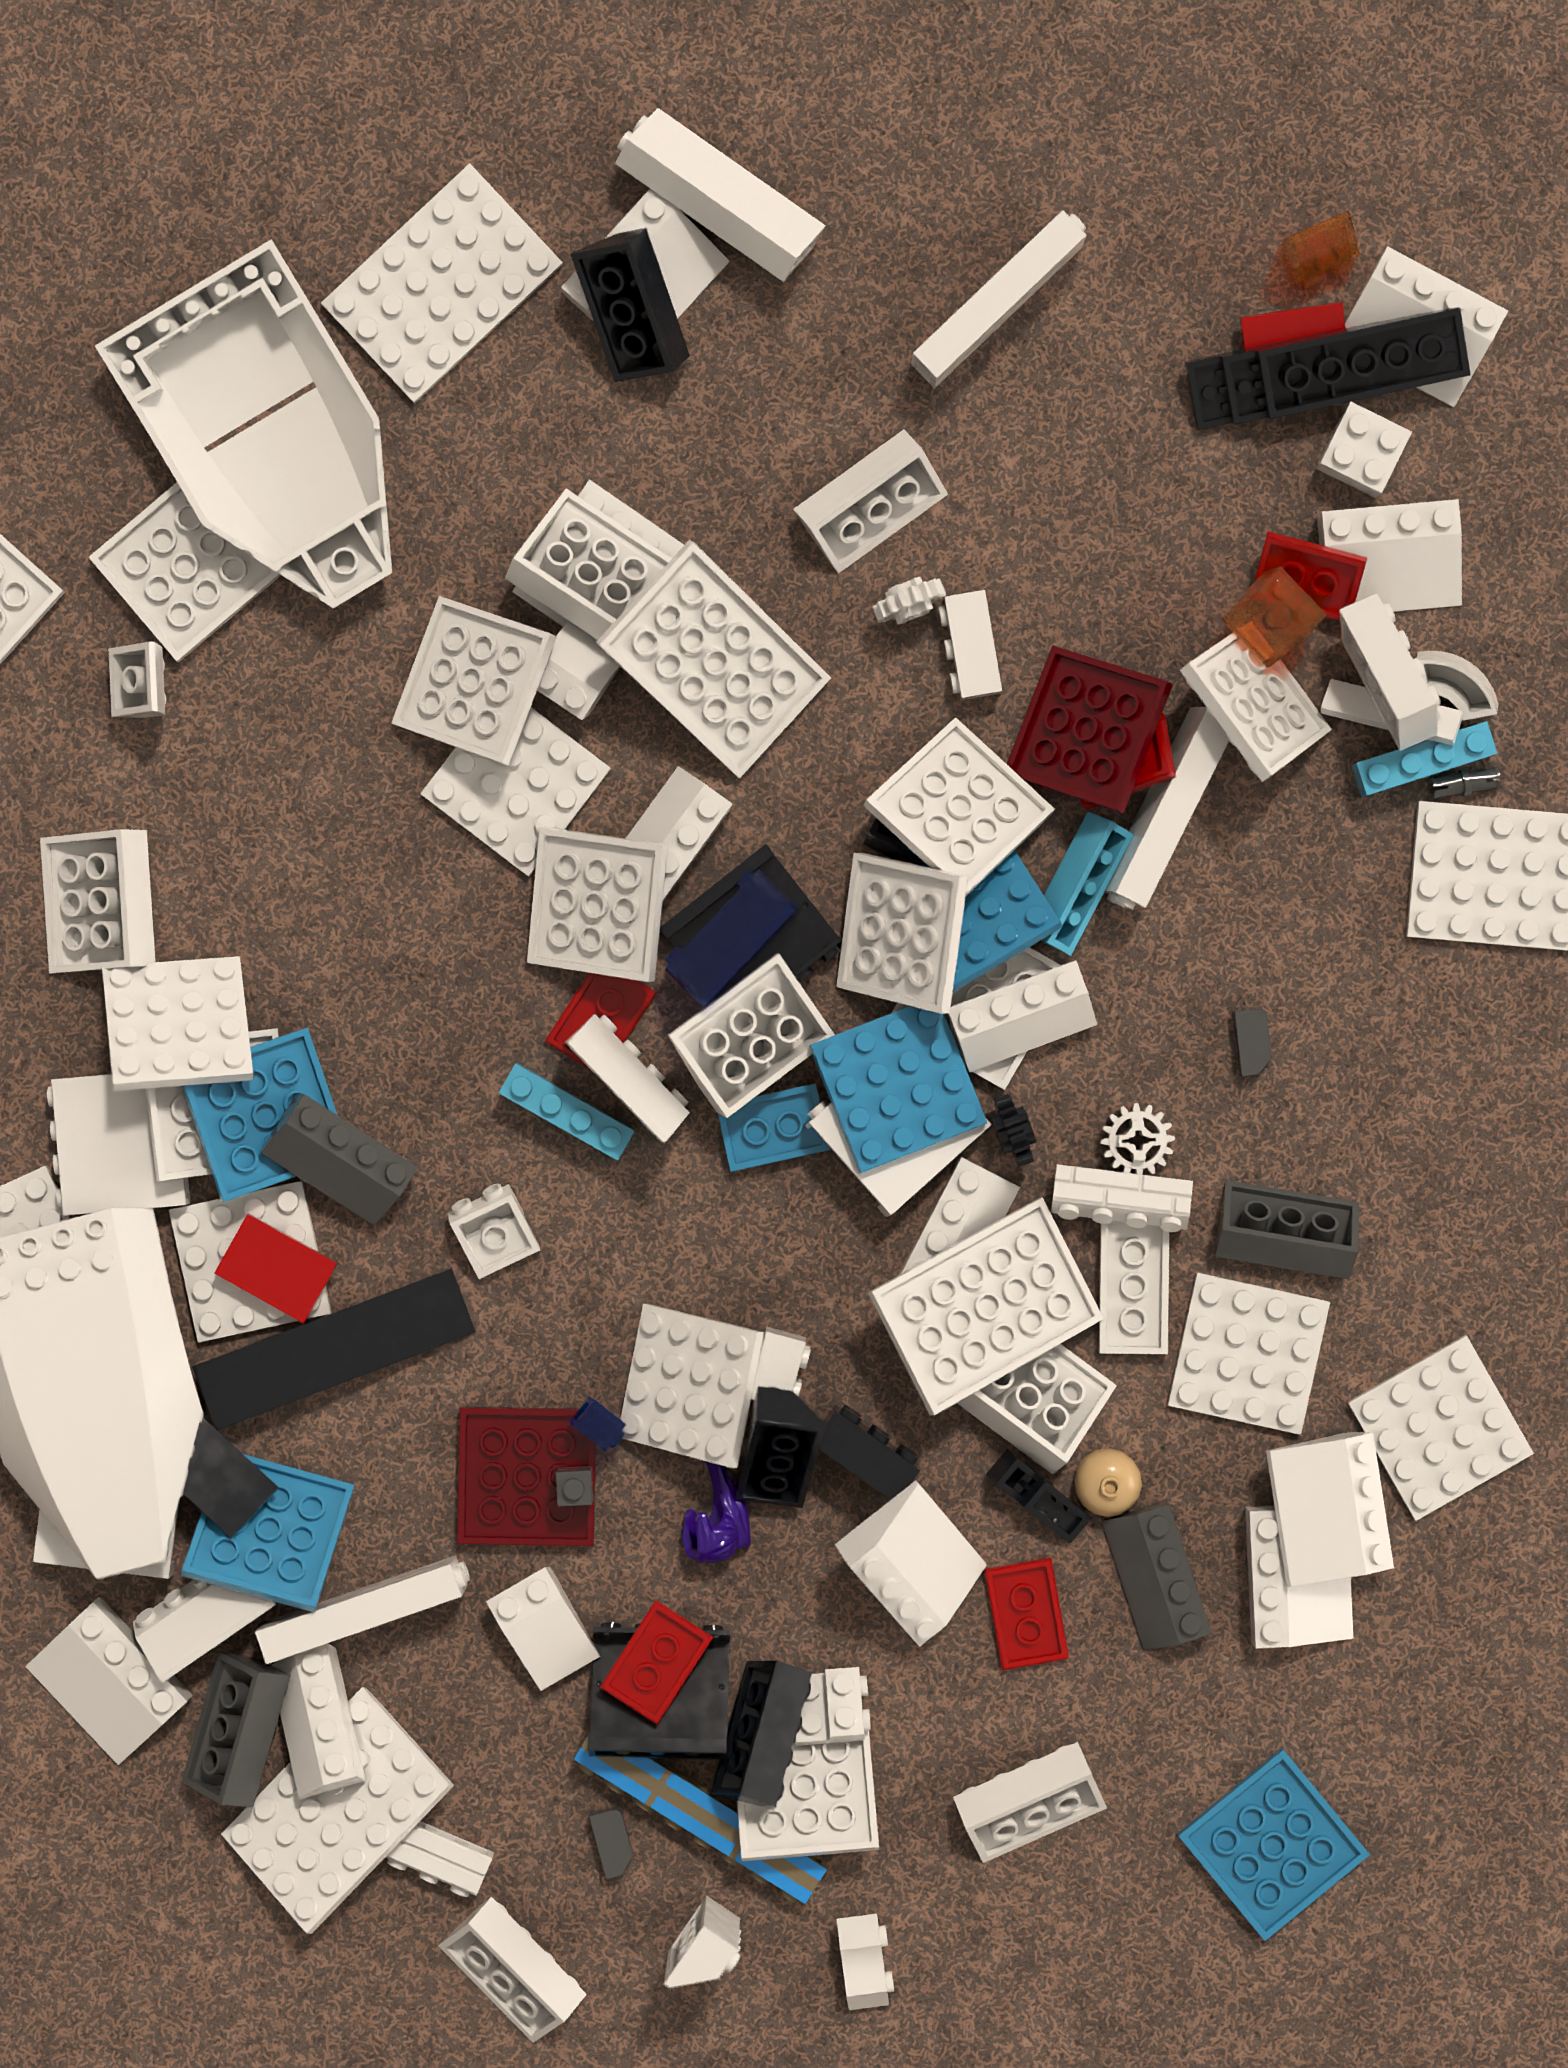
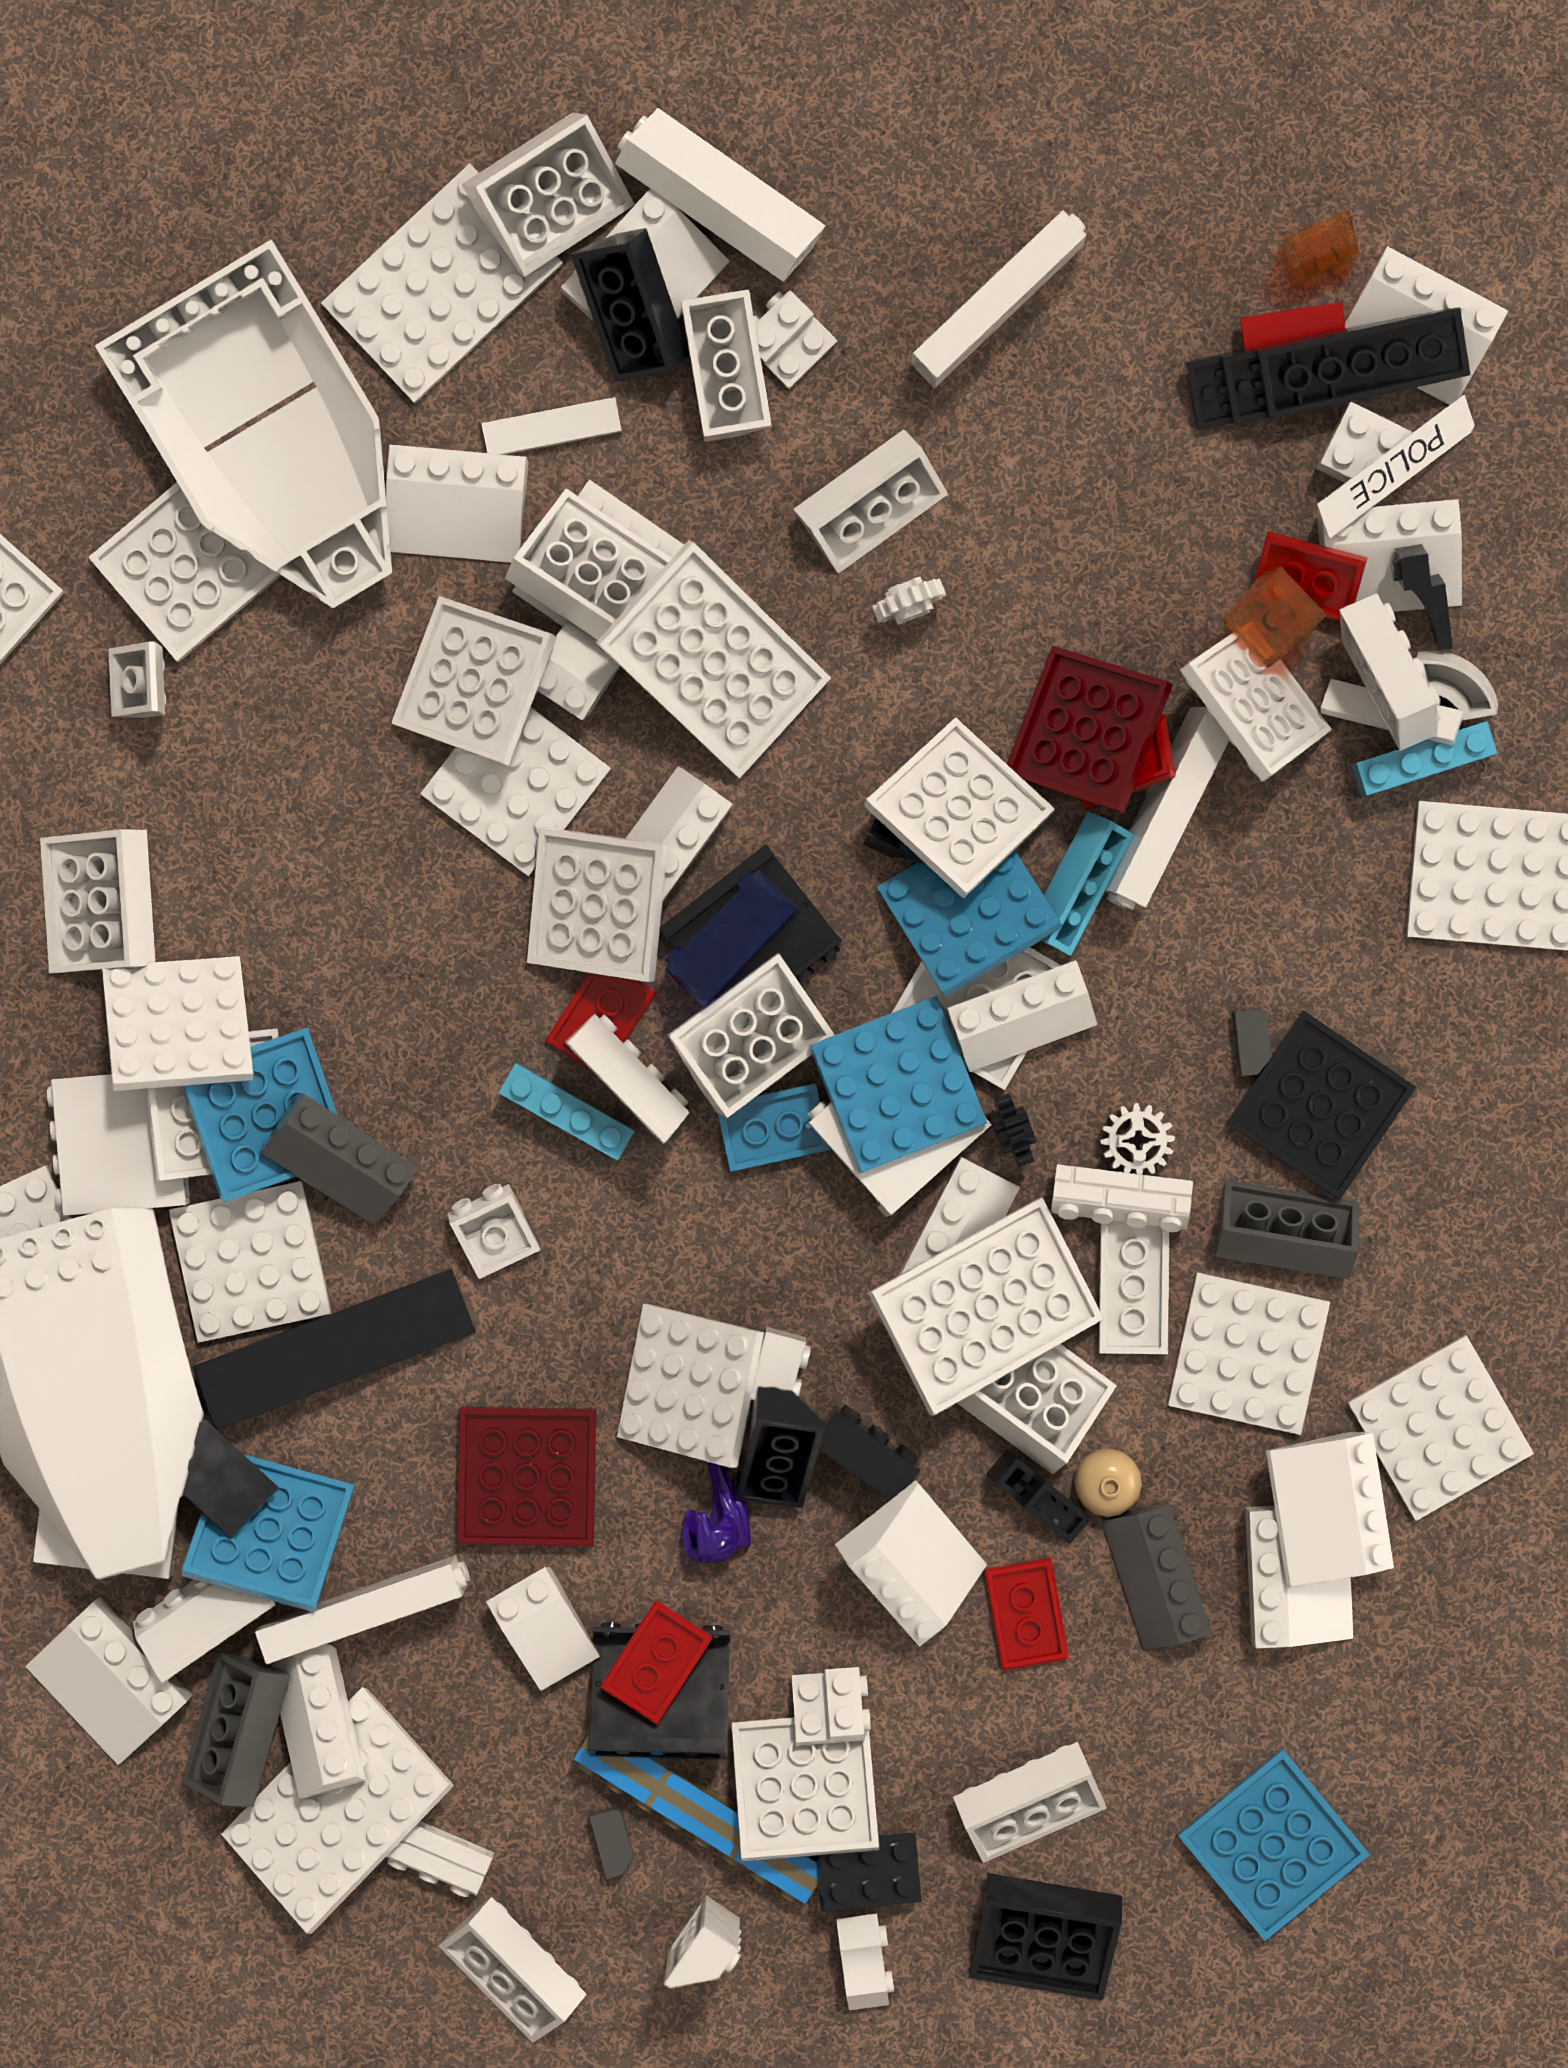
(276, 1268): red tile -> none
(455, 503): none -> white slope
(549, 193): none -> white slope
(552, 427): none -> white tile
(574, 1486): dark grey brick -> none
(598, 1424): clear blue brick -> none
(726, 365): none -> white slope
(762, 1732): black slope -> none
(791, 338): none -> white plate
(871, 1877): none -> black plate
(902, 932): white plate -> none
(970, 645): white brick -> none
(1046, 1936): none -> black slope
(1321, 1104): none -> black plate
(1396, 466): none -> white sticker
(1413, 574): none -> black slope
(1464, 782): dark grey pin -> none

